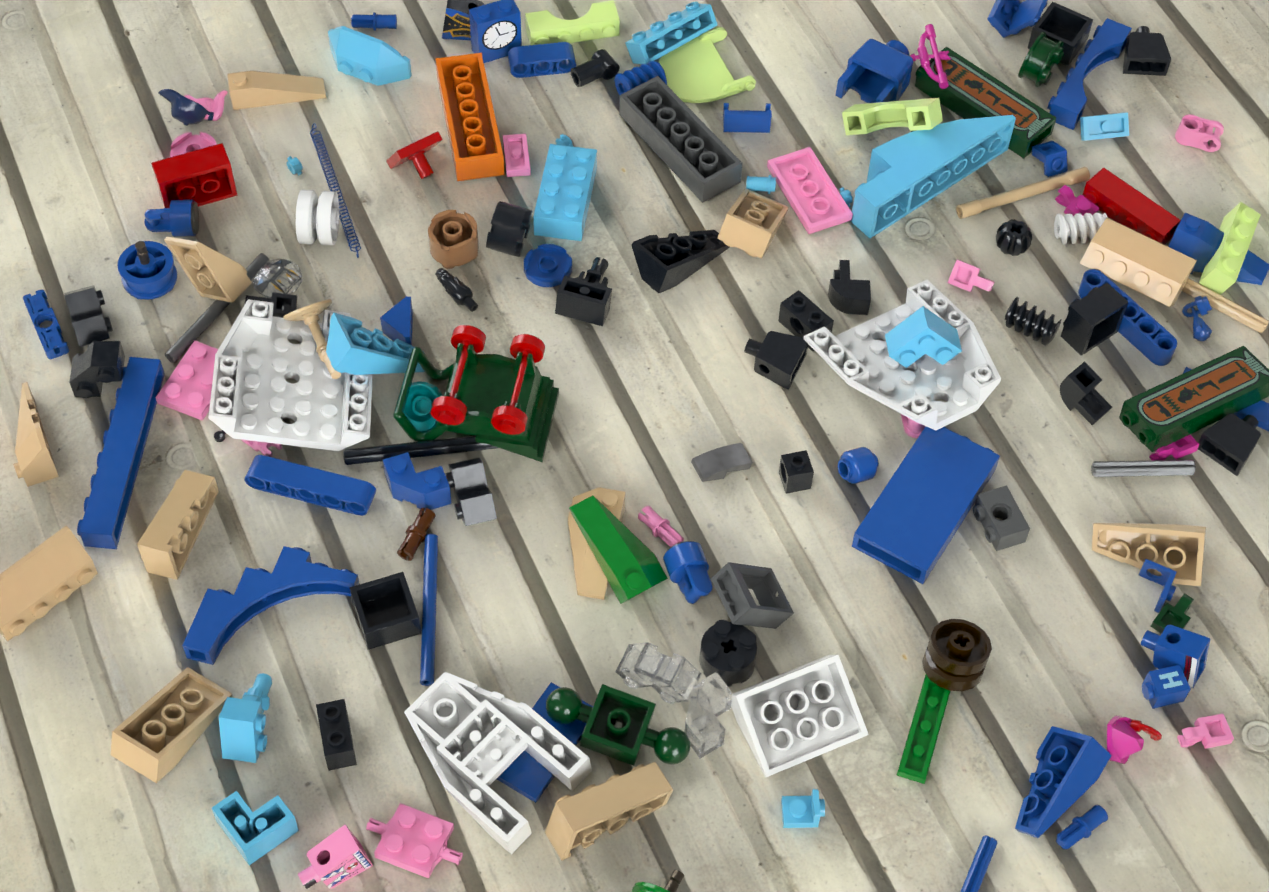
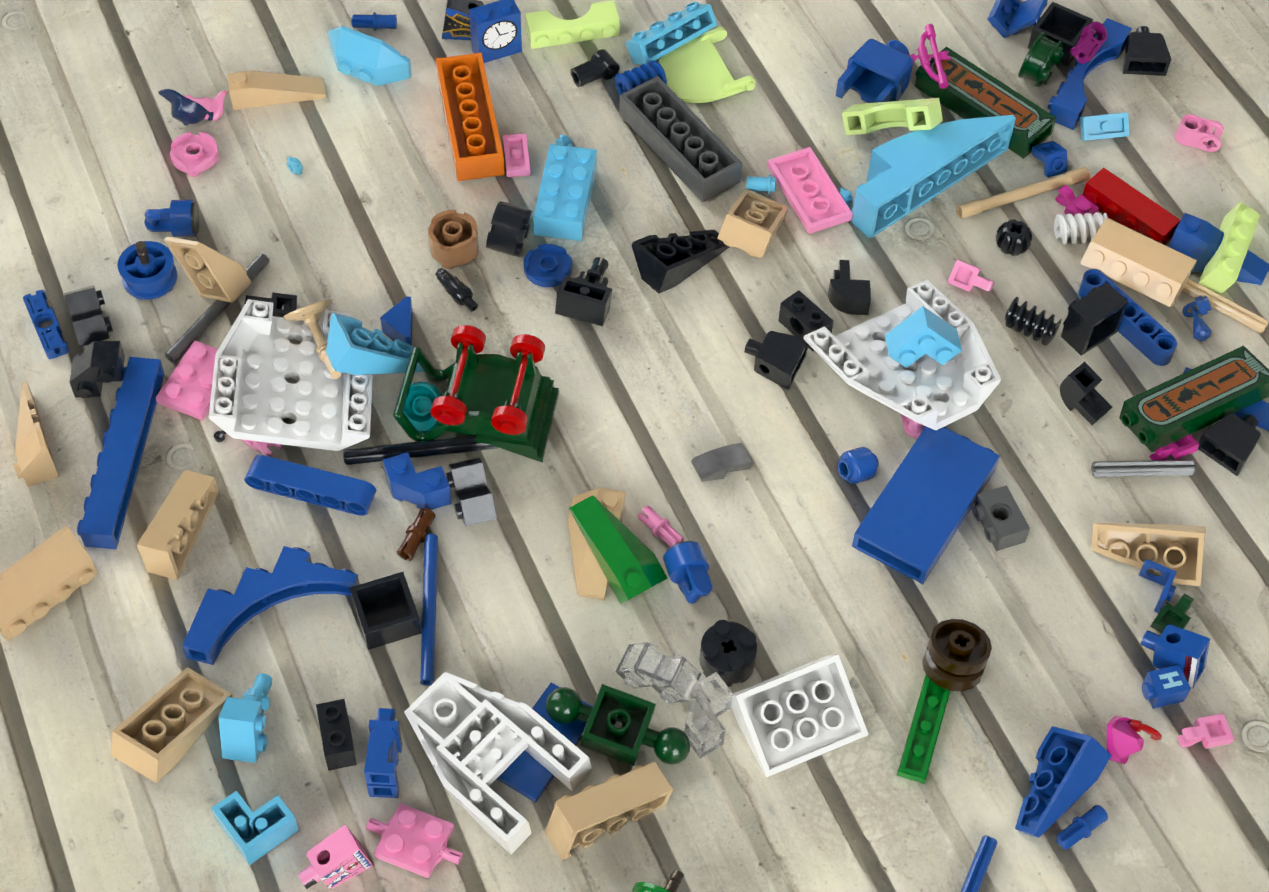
(196, 176): red brick -> none
(278, 277): clear dish -> none
(317, 217): white wheel -> none
(325, 174): blue piece -> none
(382, 755): none -> blue hips
(415, 153): red tile -> none
(541, 59): blue beam -> none
(733, 588): dark grey window -> none
(747, 120): blue hinge -> none
(796, 471): black brick -> none
(802, 810): medium azure bracket -> none
(1088, 45): none -> magenta piece

